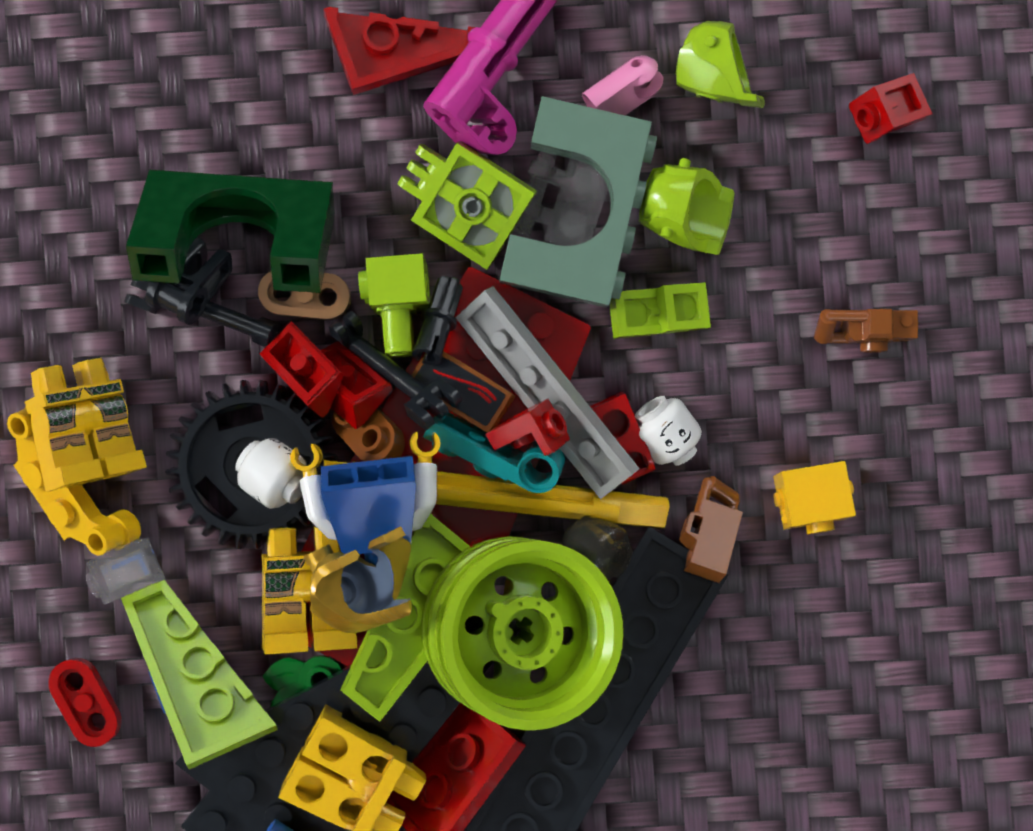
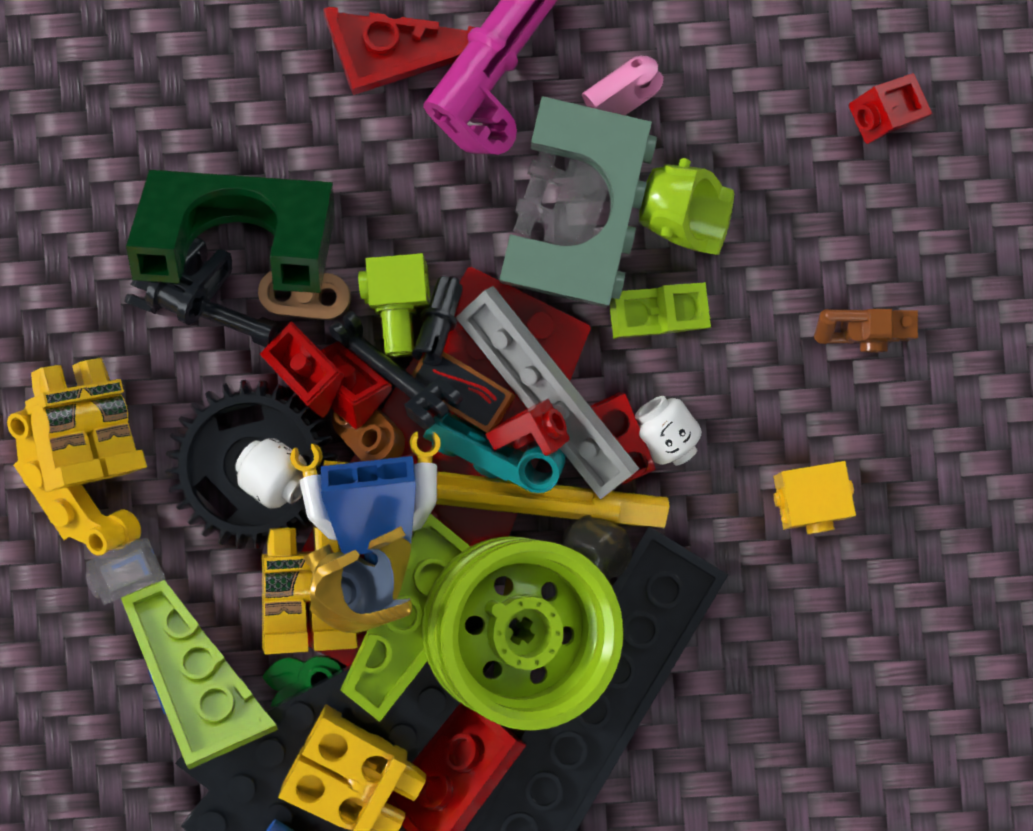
(80, 704): red plate -> none
(467, 201): lime piece -> none
(714, 66): lime helmet -> none
(714, 531): dark orange piece -> none

